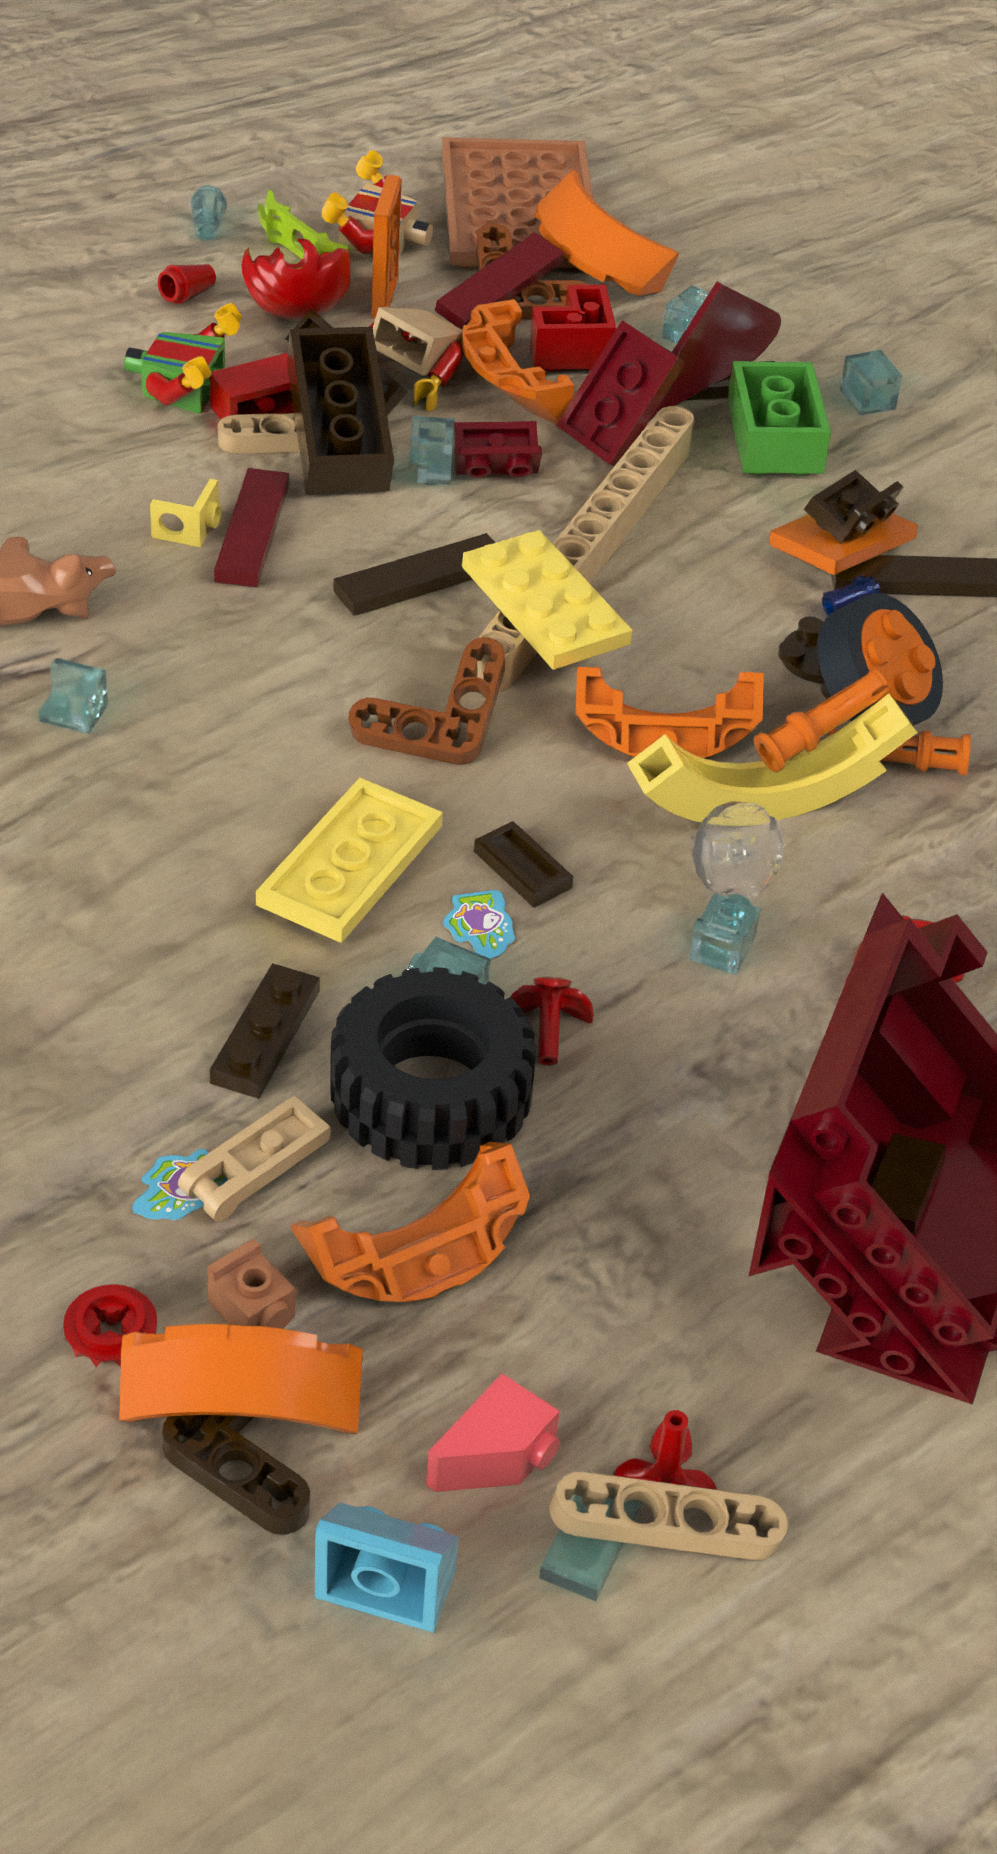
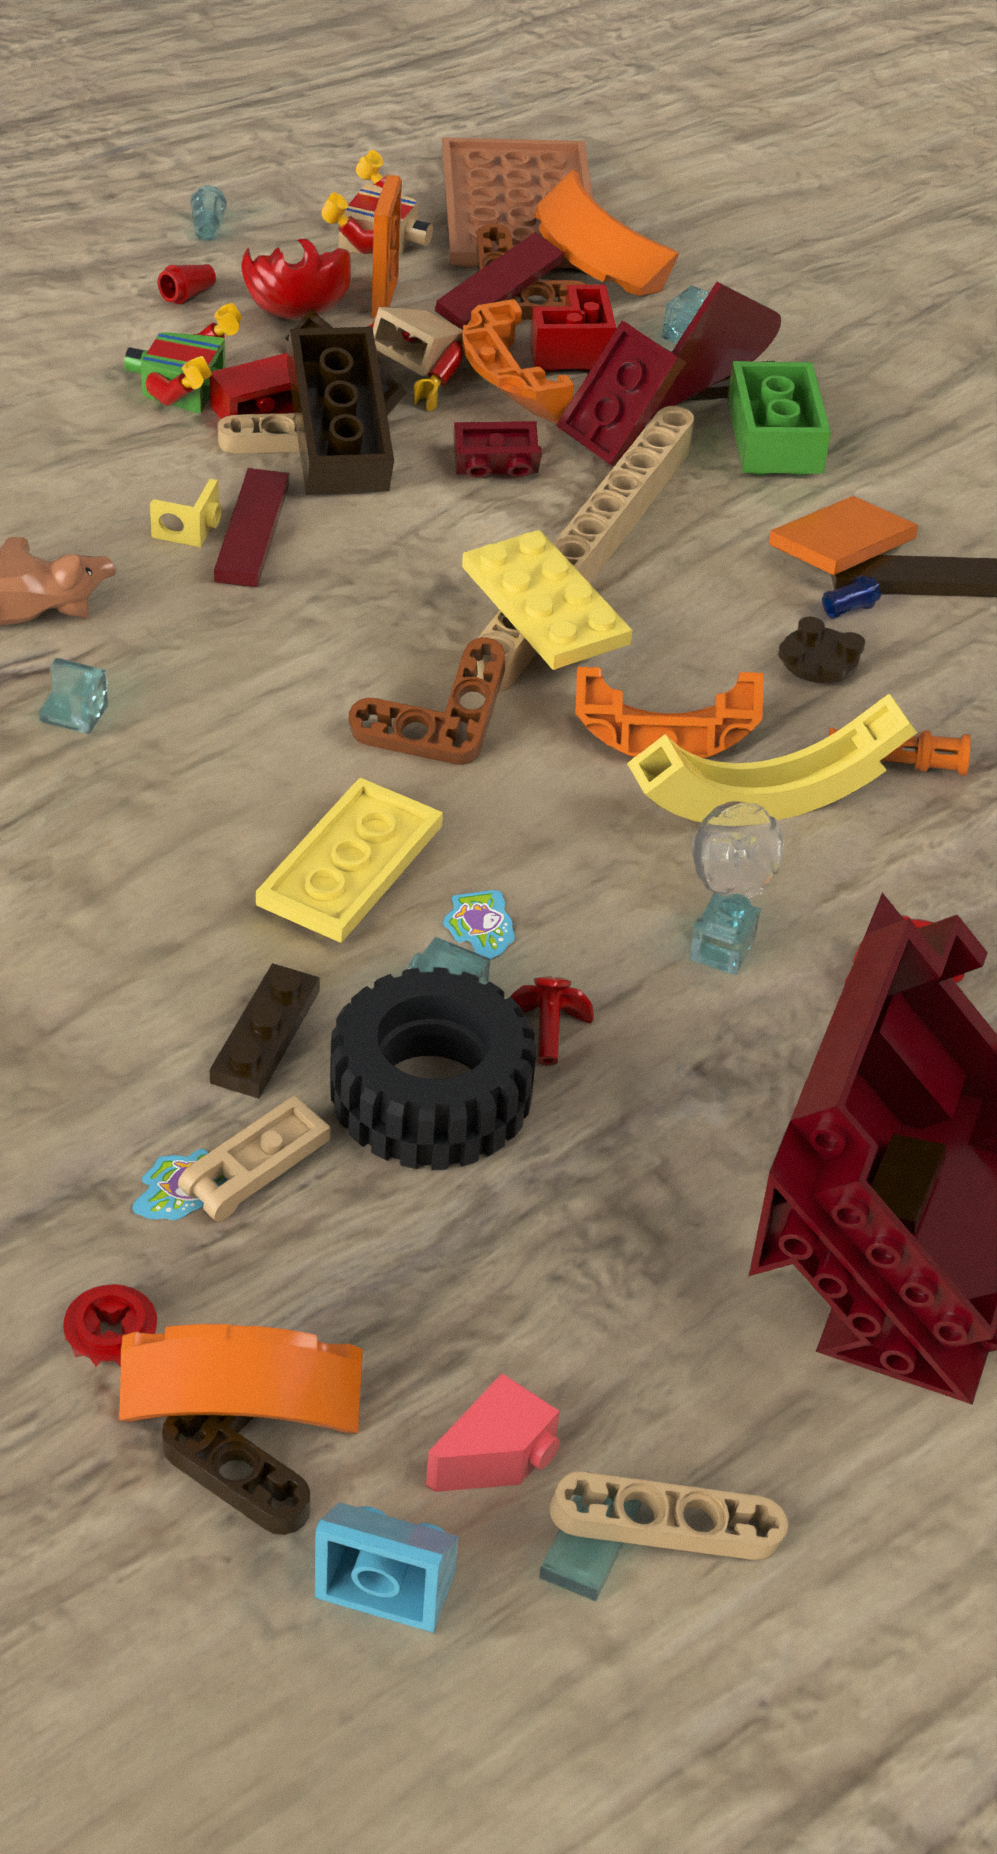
(250, 1289): nougat brick -> none
(284, 229): lime piece -> none
(406, 576): dark brown tile -> none
(432, 449): clear light blue brick -> none
(433, 1251): orange windscreen -> none
(523, 864): dark brown tile -> none
(670, 1448): red plant -> none
(804, 730): orange pin -> none
(852, 506): dark brown bracket -> none
(870, 382): clear light blue brick -> none
(885, 637): wheel -> none

